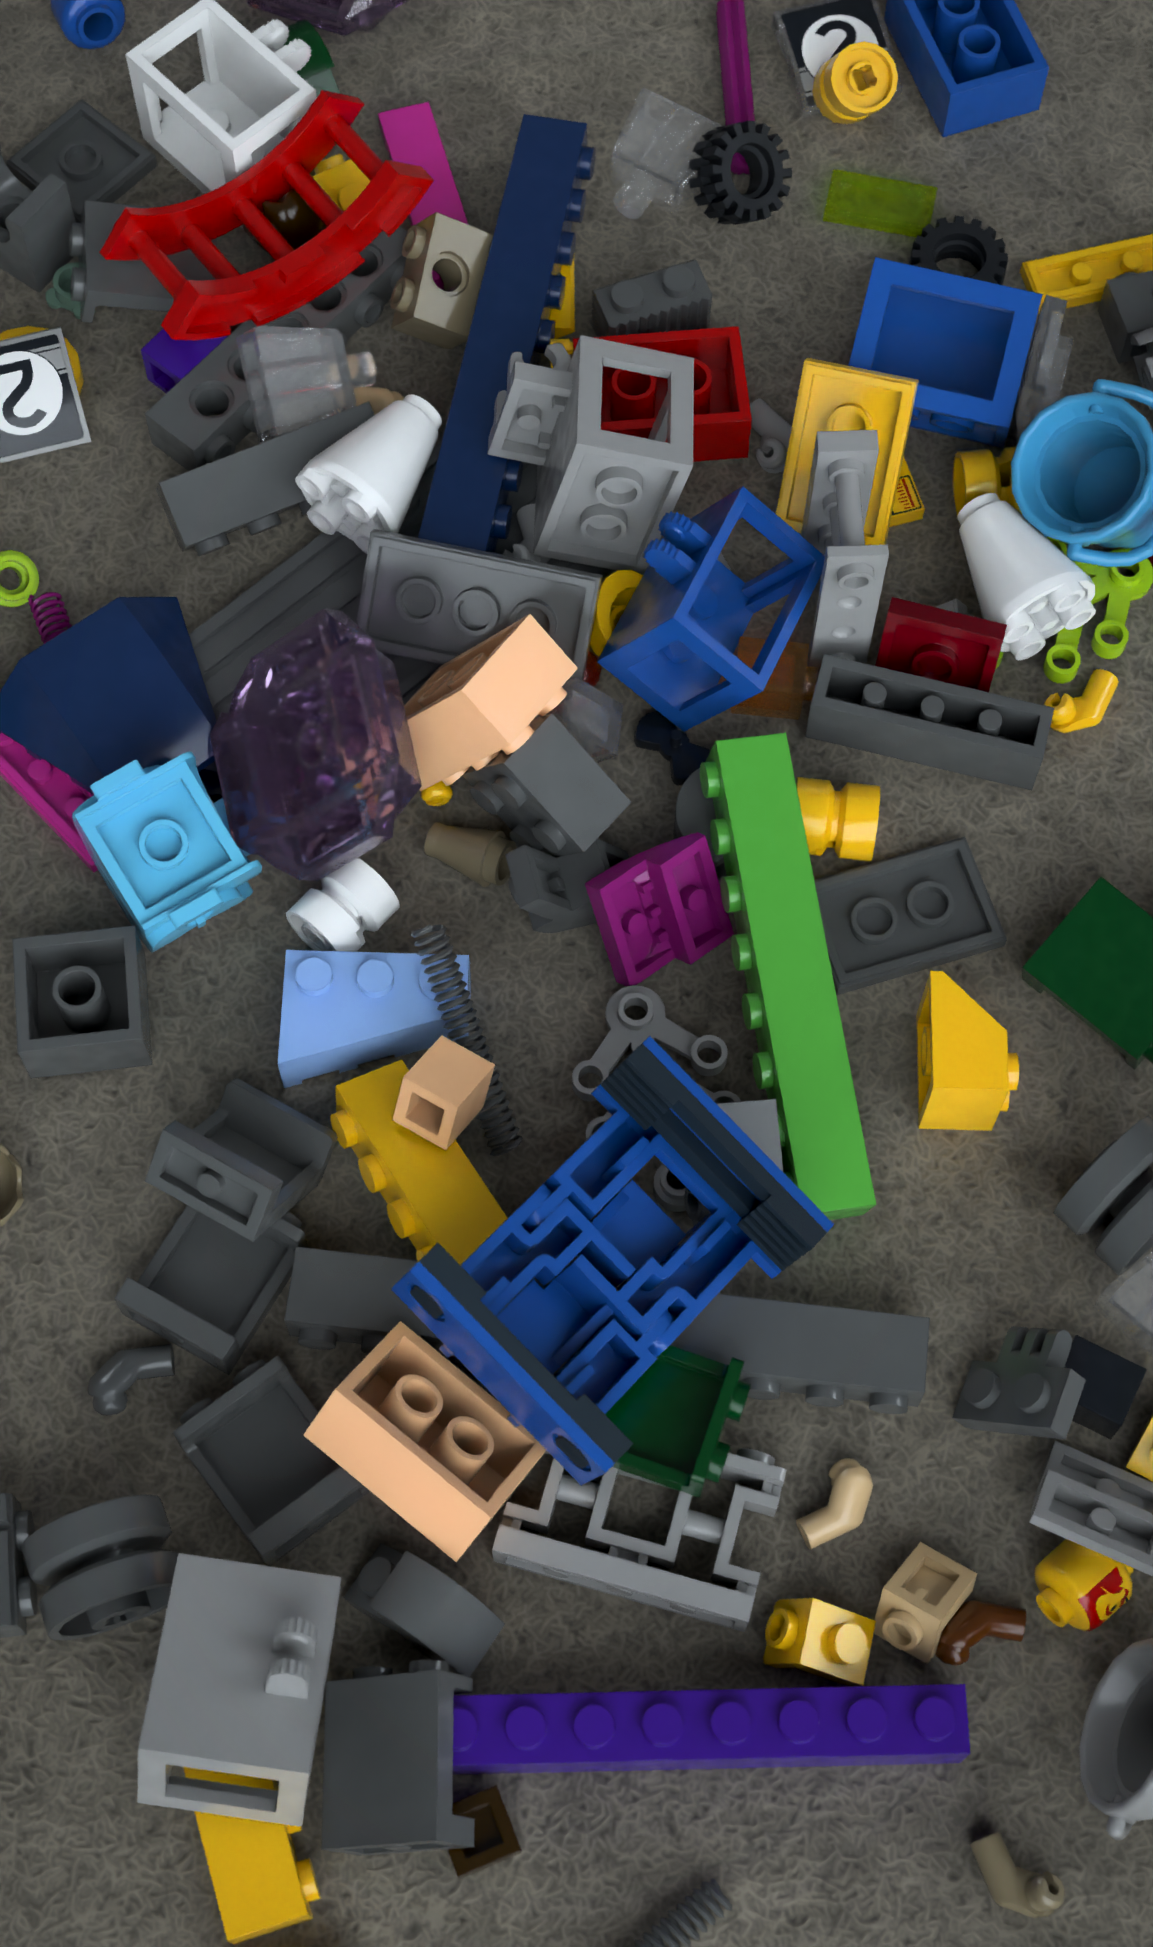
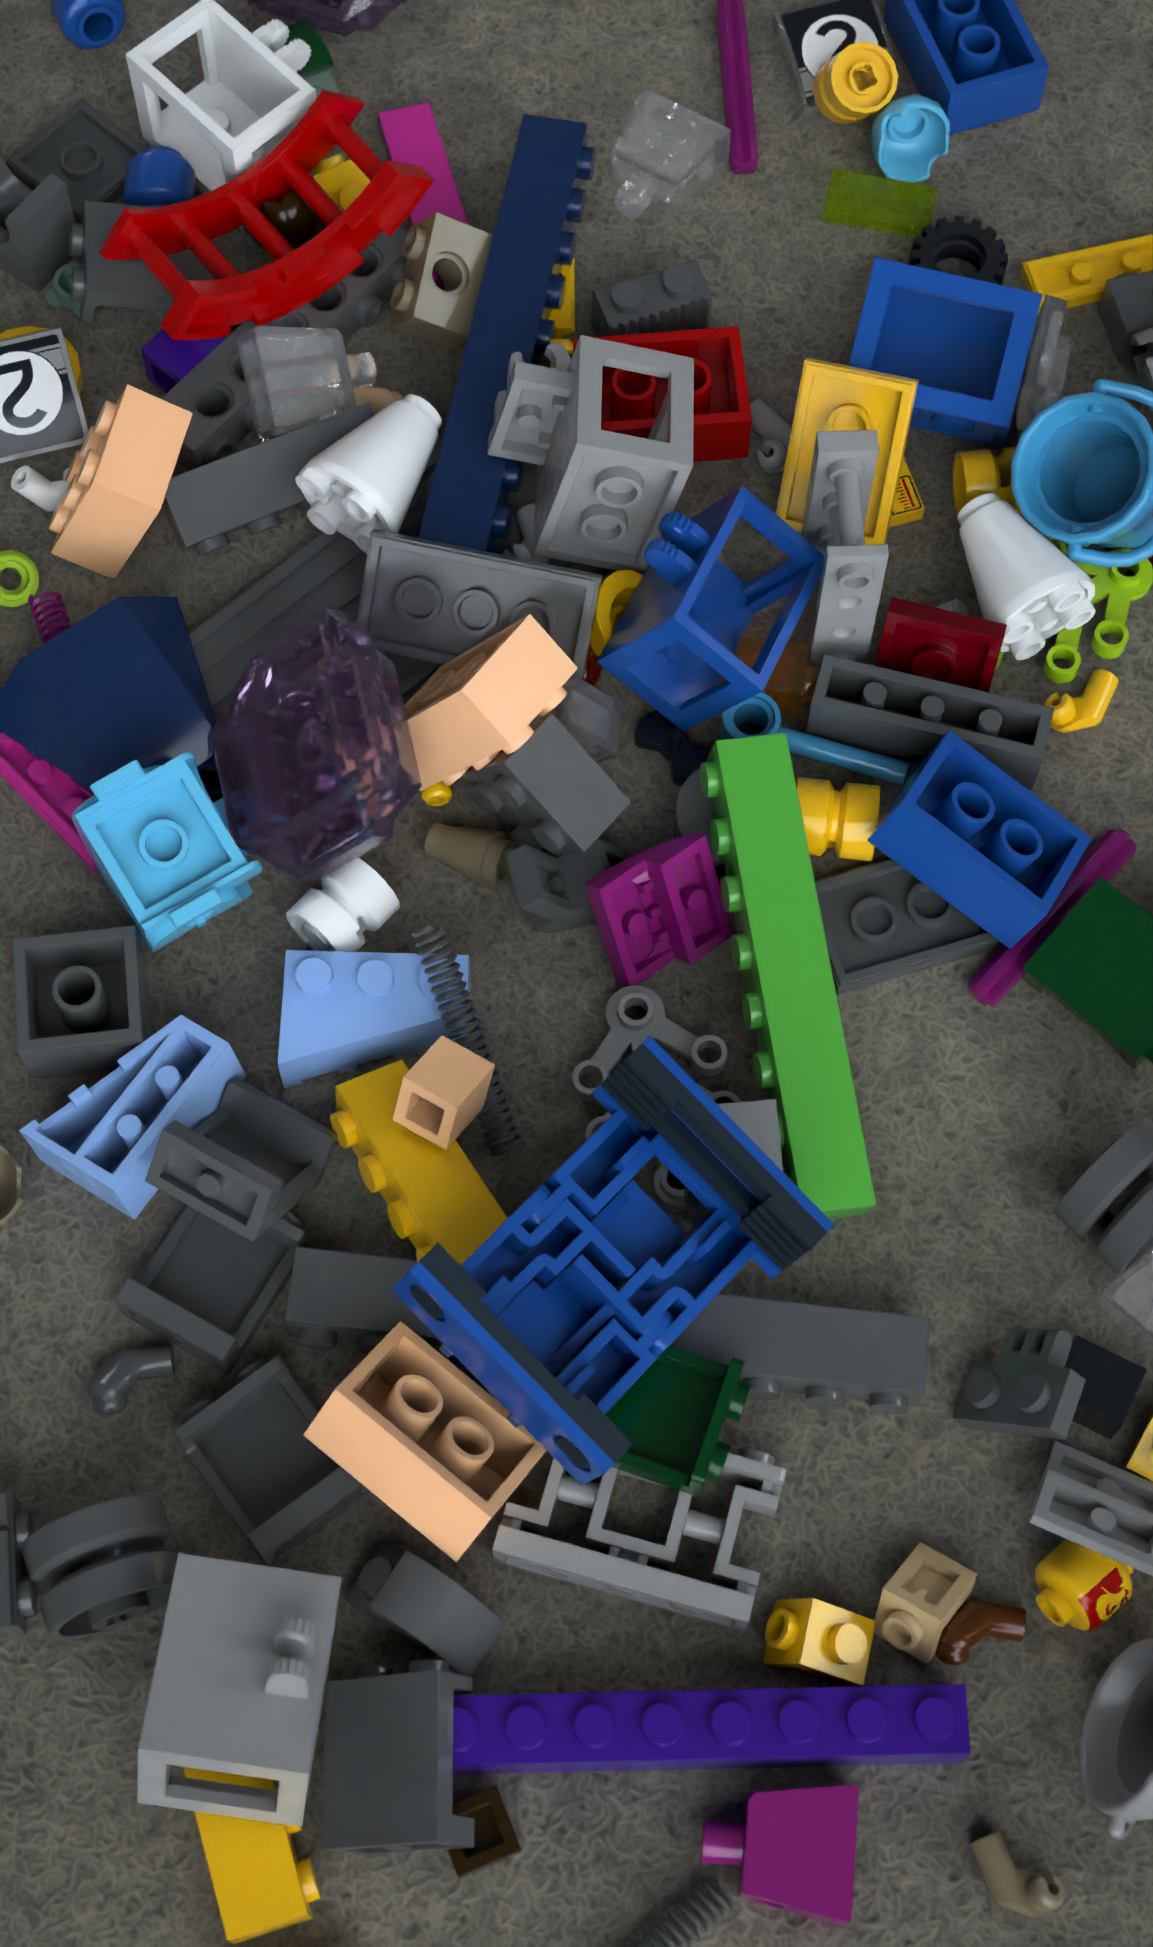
(38, 488): none -> white arm
(113, 1127): none -> light blue wedge
(118, 481): none -> light nougat brick
(158, 178): none -> blue head
(764, 167): black tyre -> none
(765, 714): none -> dark azure piece
(792, 1850): none -> magenta torso
(845, 1508): tan arm -> none
(909, 137): none -> medium azure hair
(960, 1060): yellow slope -> none
(980, 840): none -> blue brick
(1006, 965): none -> magenta axle

